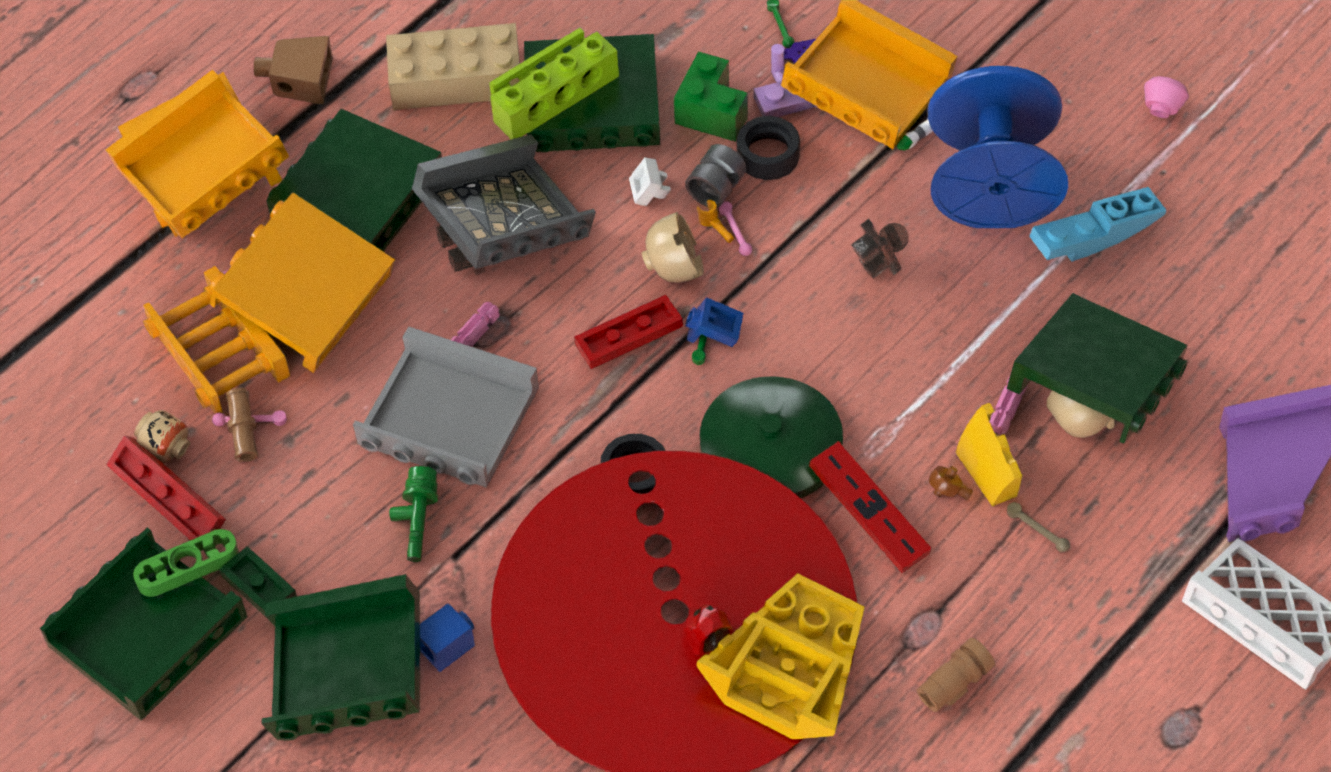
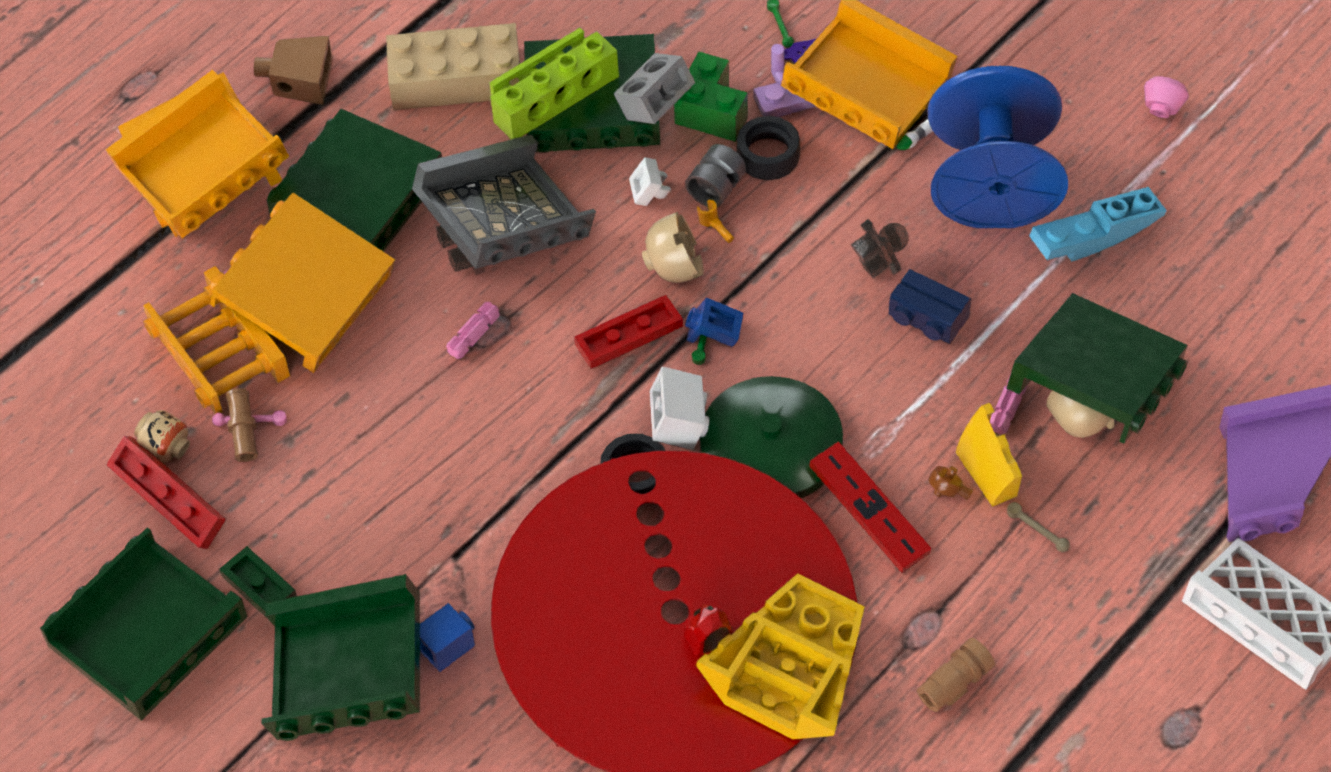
(179, 576): bright green beam -> none
(420, 492): green piece -> none
(449, 408): light grey panel -> none
(654, 88): none -> light grey brick
(678, 408): none -> white brick
(726, 210): bright pink hinge -> none
(929, 307): none -> dark blue brick

